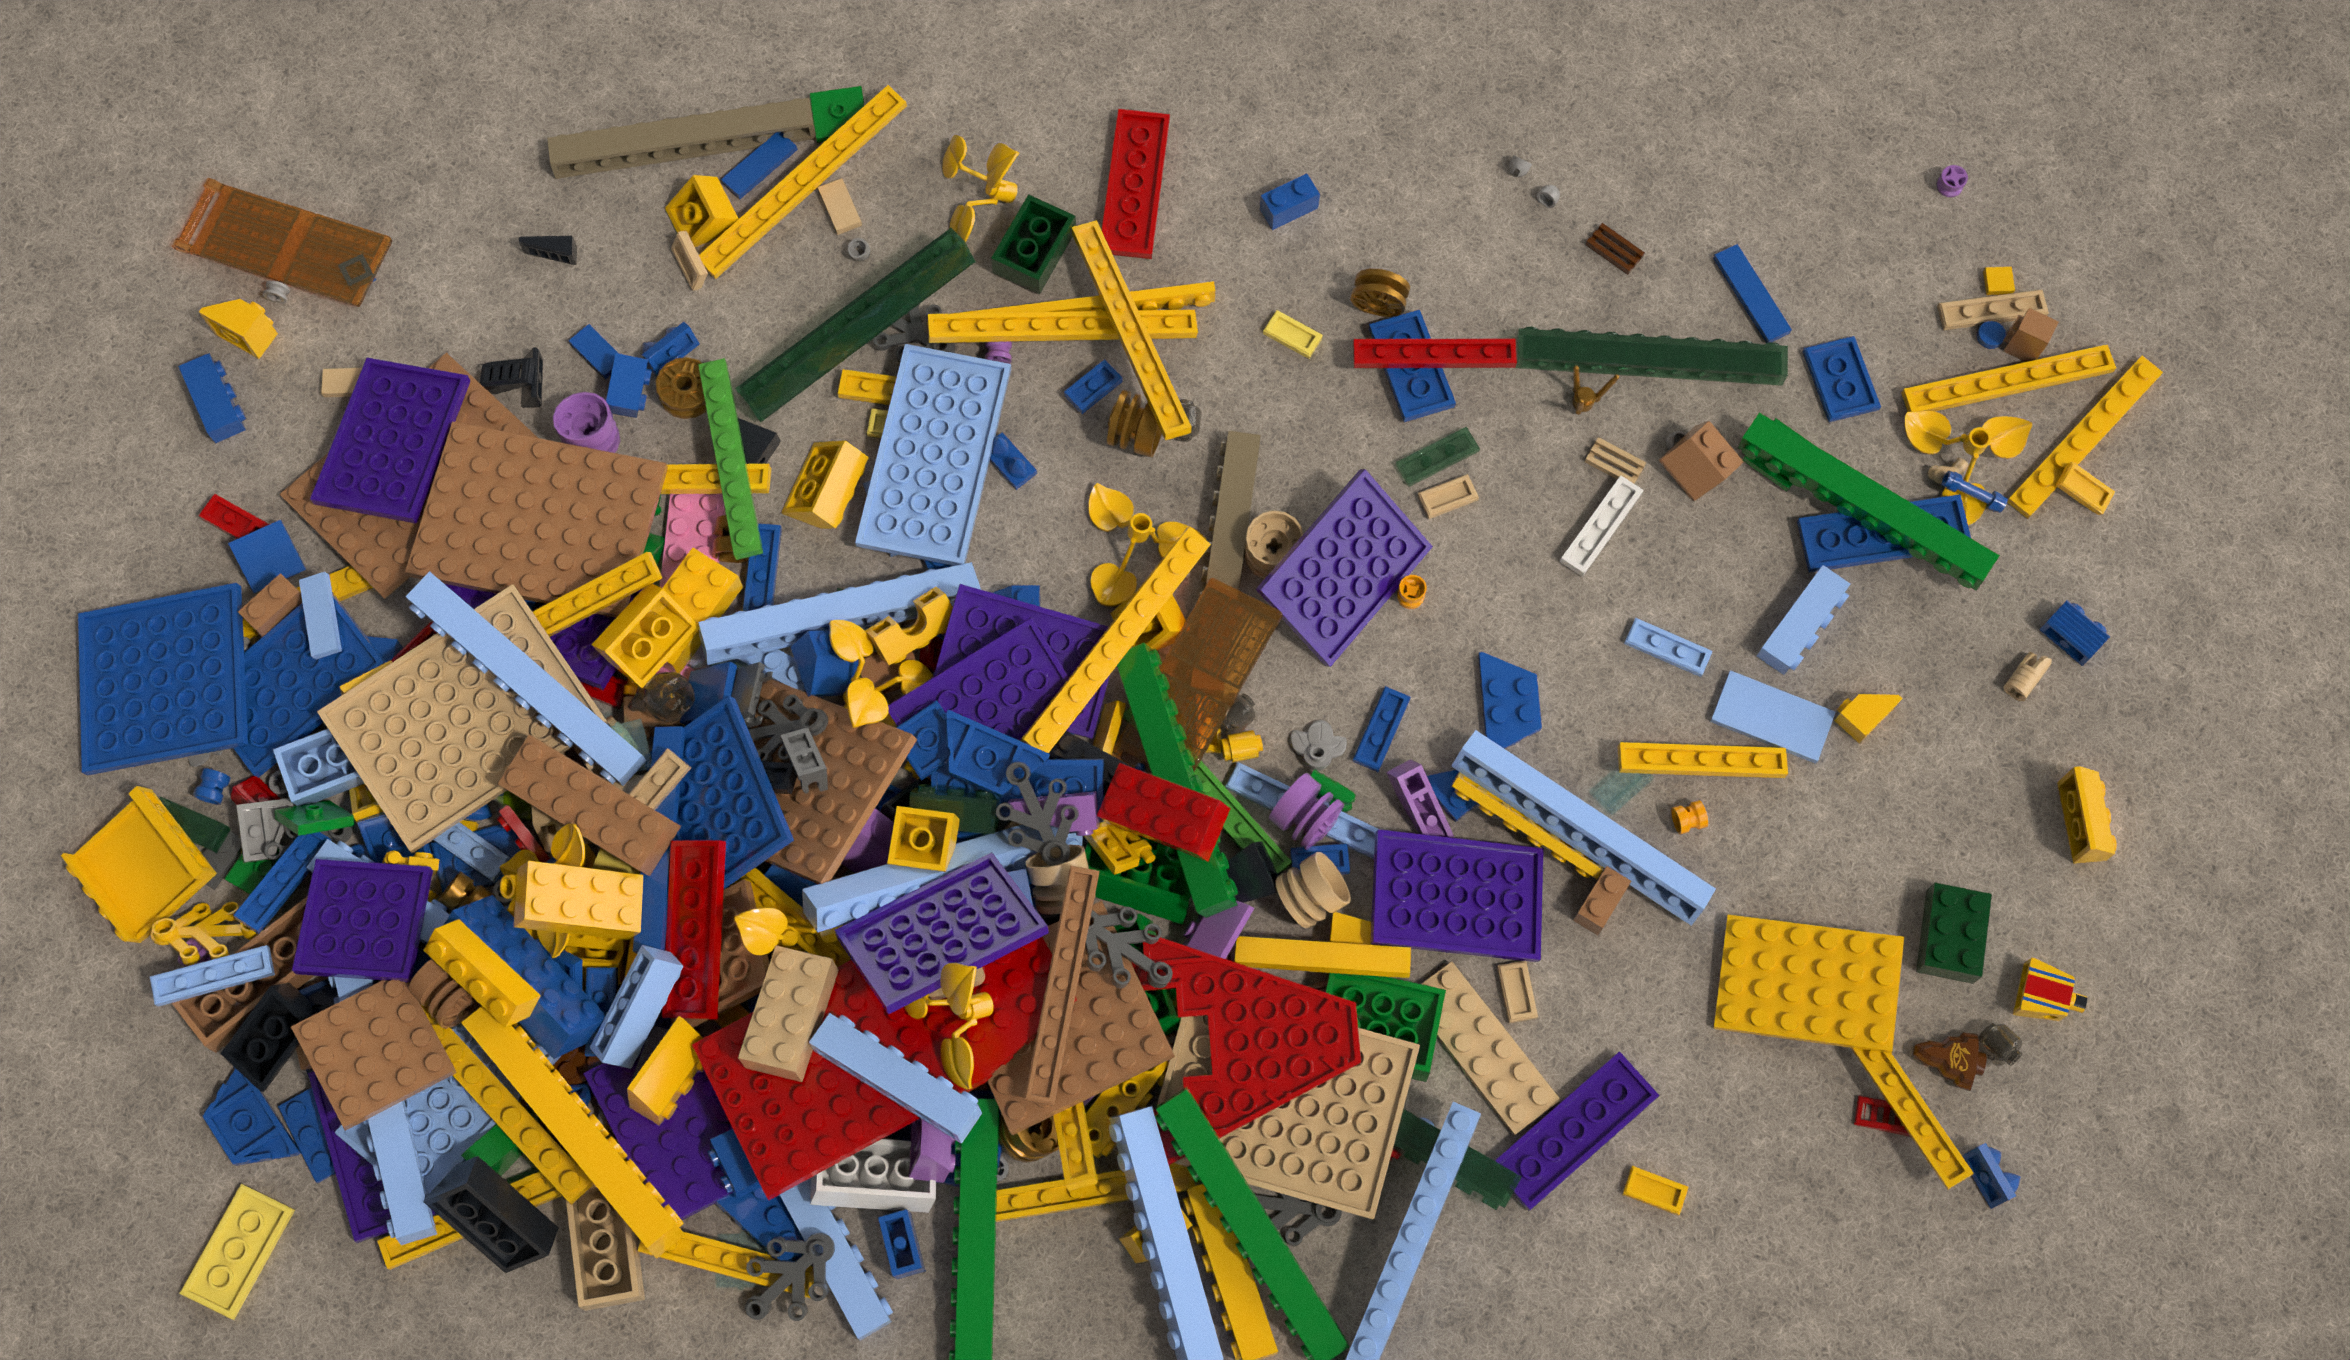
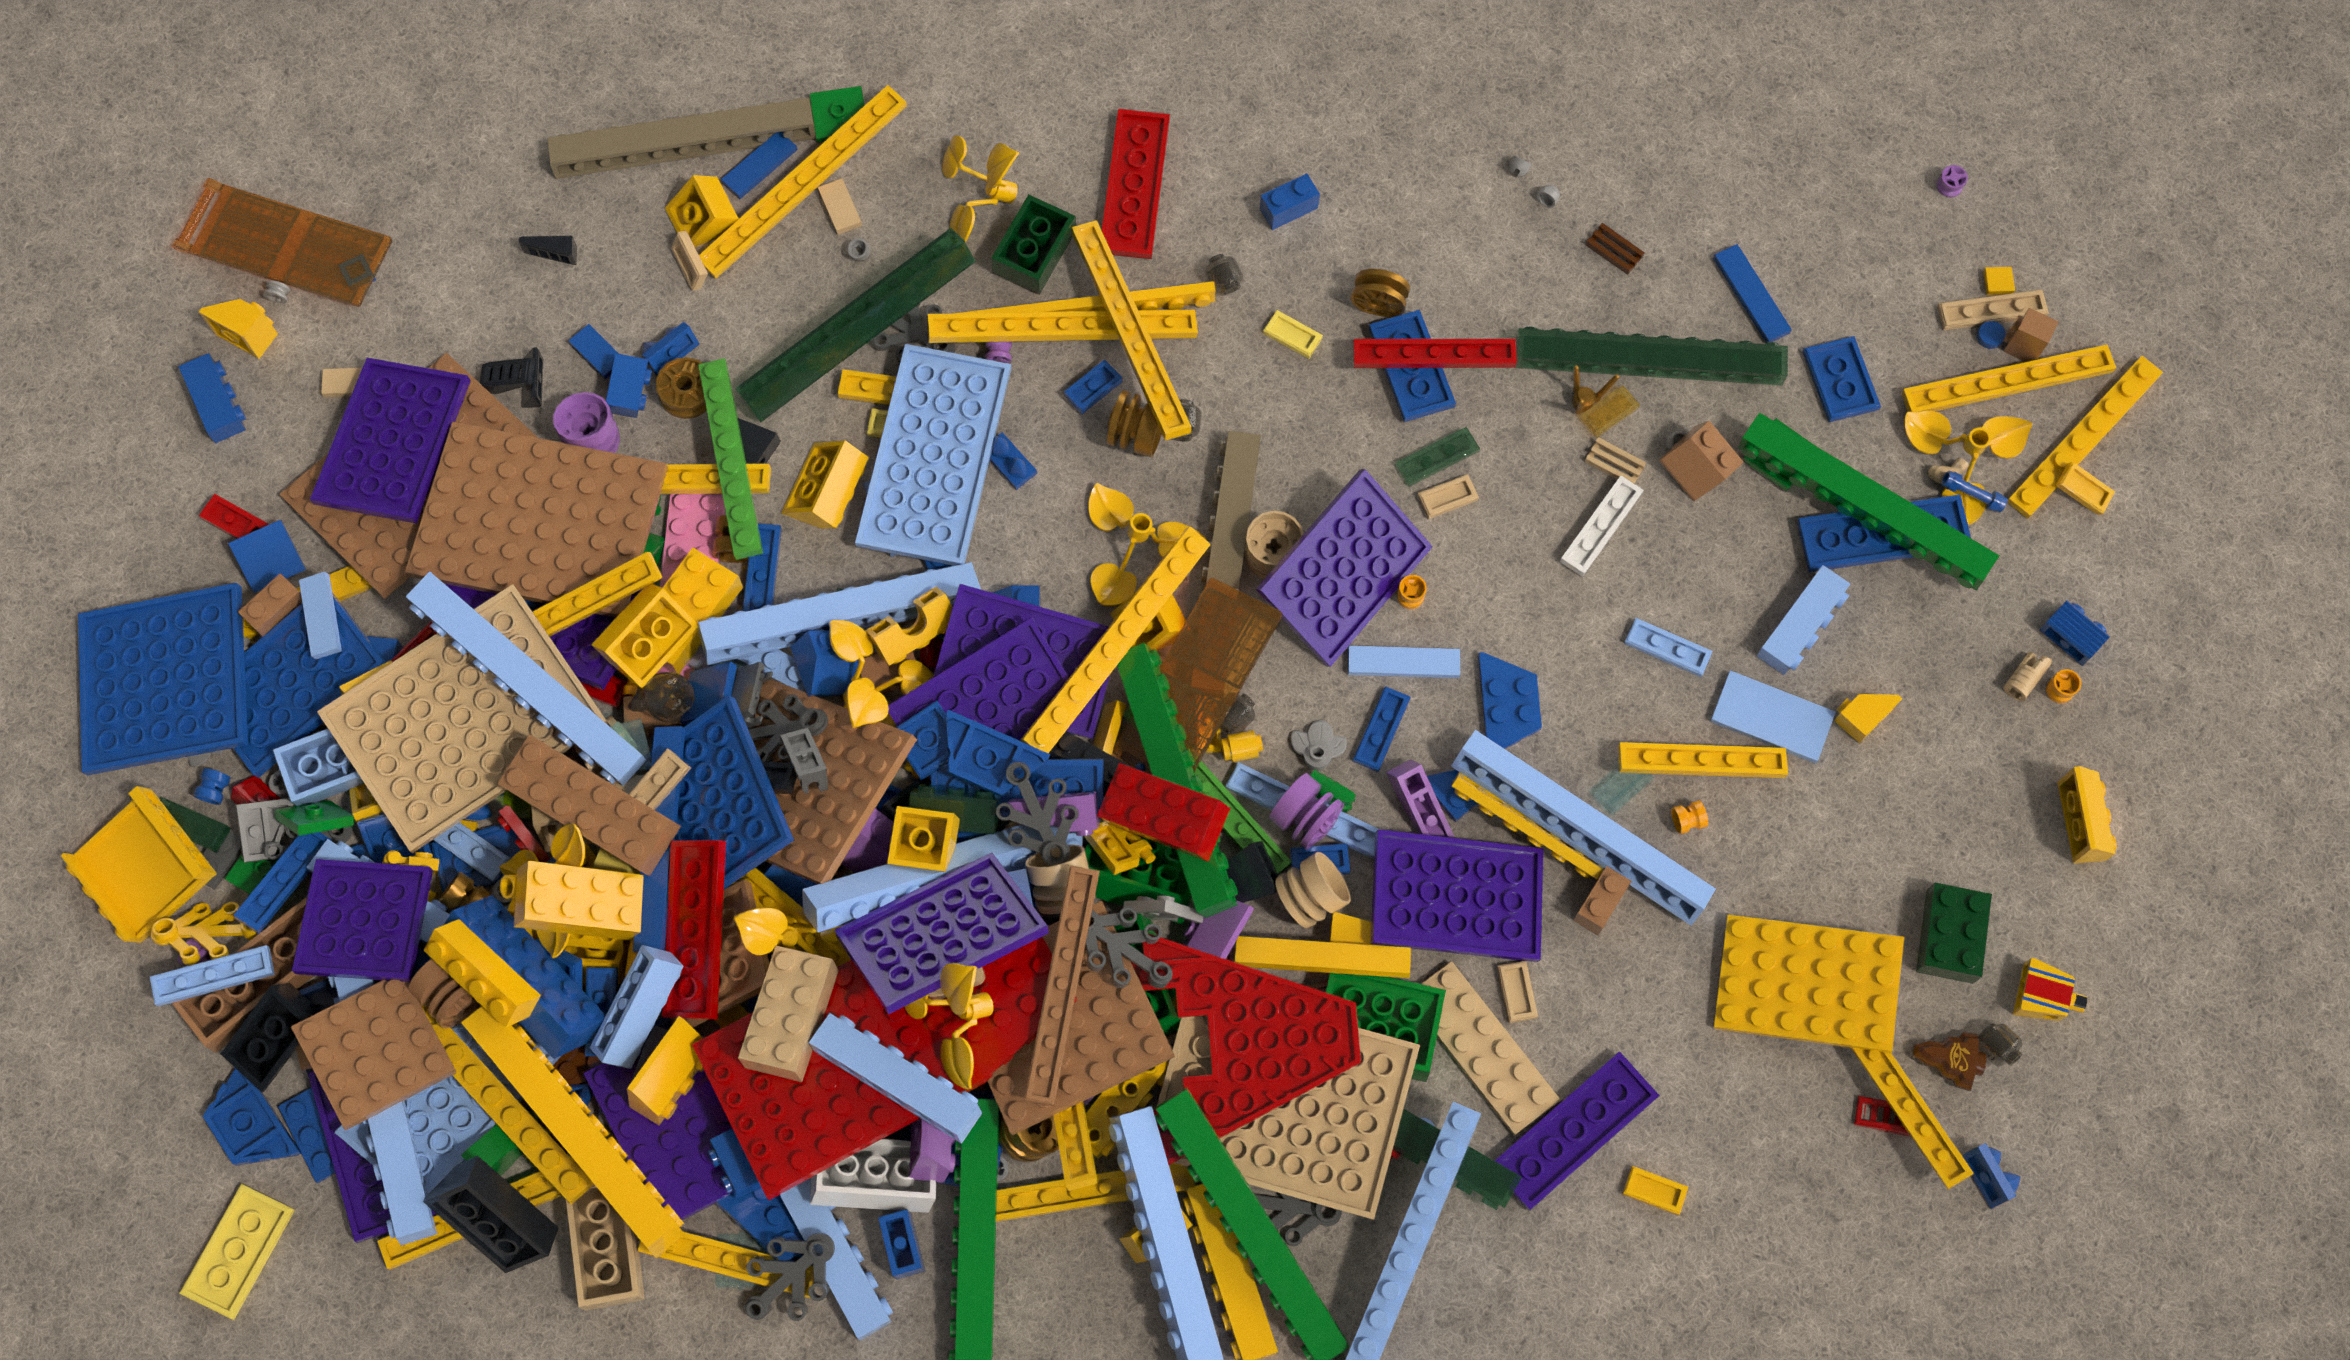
(1163, 909): none -> light grey wing
(1224, 273): none -> clear smoke head
(1404, 661): none -> light blue tile
(1610, 411): none -> clear yellow tile
(2068, 681): none -> light orange wheel

